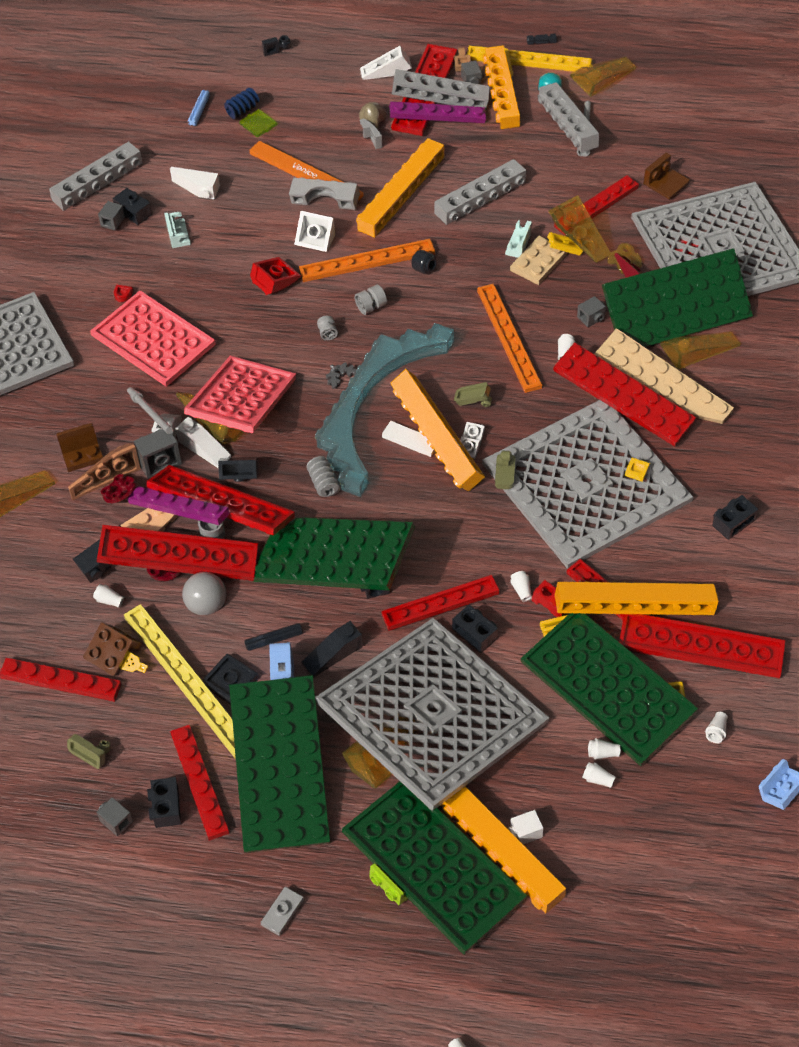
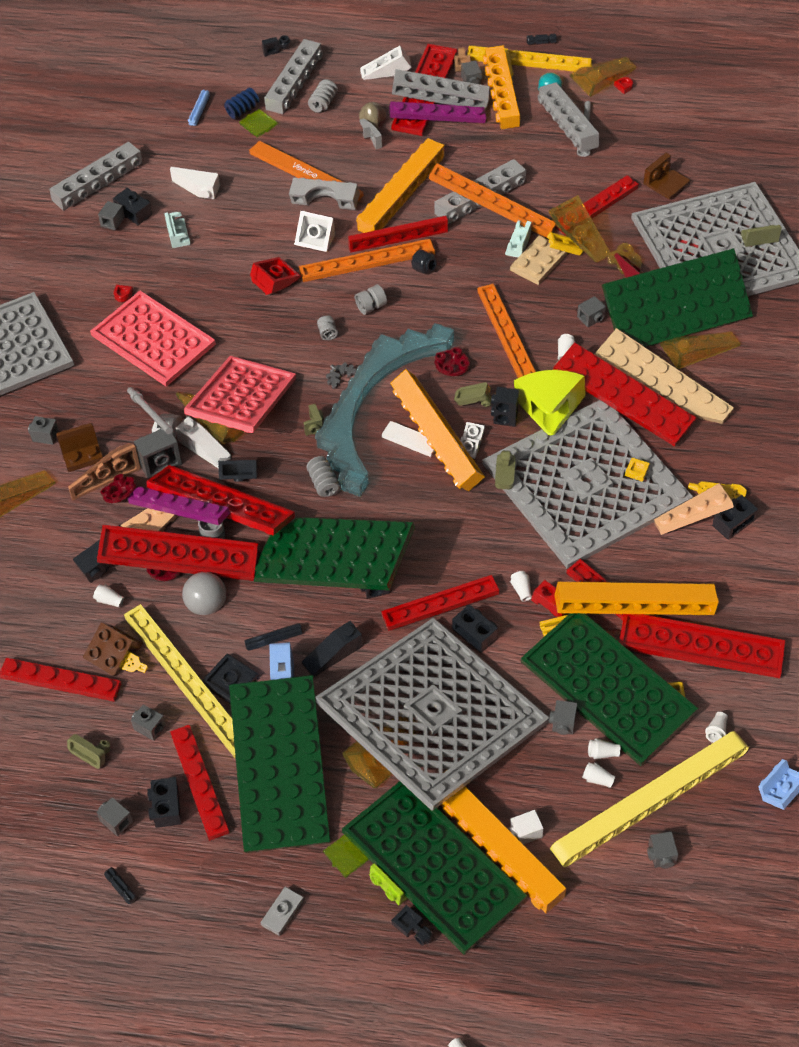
(43, 430): none -> dark grey brick
(120, 885): none -> black axle
(148, 722): none -> dark grey brick
(293, 76): none -> light grey brick
(316, 416): none -> olive bracket
(322, 96): none -> light grey piece
(345, 856): none -> clear neon green piece
(398, 234): none -> red plate
(408, 922): none -> black plate
(452, 362): none -> dark red dish
(491, 199): none -> orange plate
(505, 406): none -> black brick
(550, 396): none -> neon yellow piece
(563, 717): none -> dark grey brick
(624, 84): none -> red tile
(648, 799): none -> light yellow beam
(662, 850): none -> dark grey brick
(699, 507): none -> light nougat wing
(732, 491): none -> yellow piece
(761, 235): none -> olive panel

